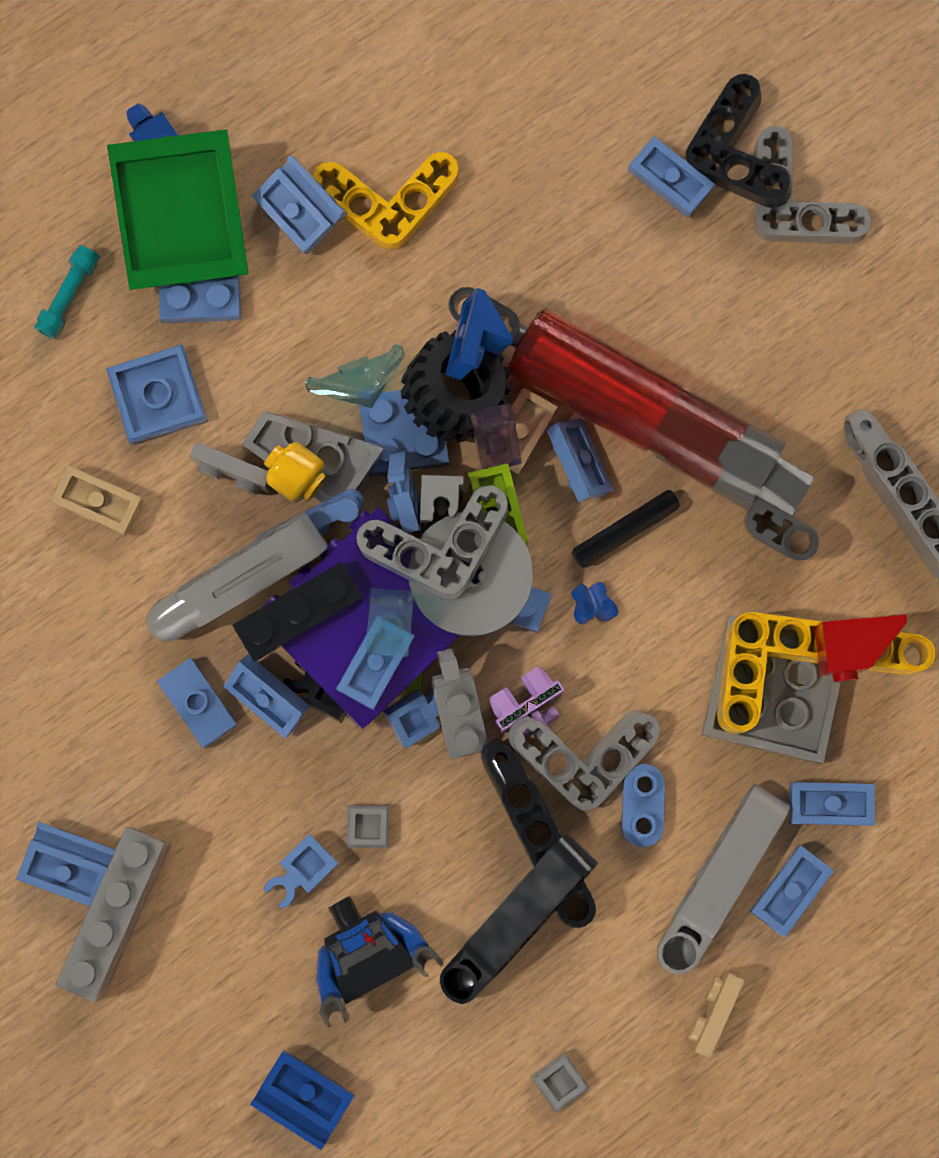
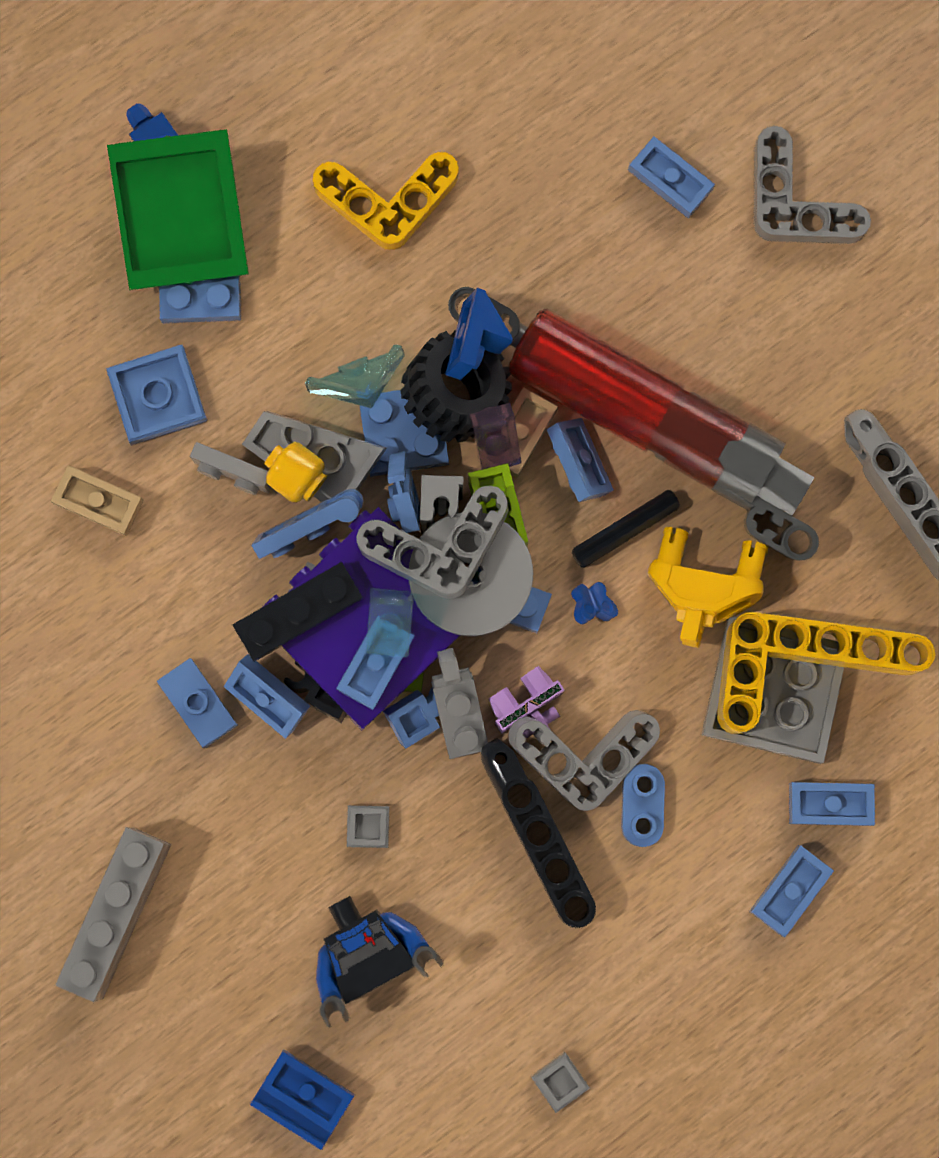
(65, 863): medium blue plate -> none
(82, 262): teal bar -> none
(236, 578): light grey piece -> none
(299, 205): medium blue plate -> none
(305, 867): medium blue plate -> none
(516, 920): black piece -> none
(703, 595): none -> yellow connector
(707, 1029): tan plate -> none
(721, 880): light grey piece -> none
(723, 151): black beam -> none
(854, 644): red slope -> none

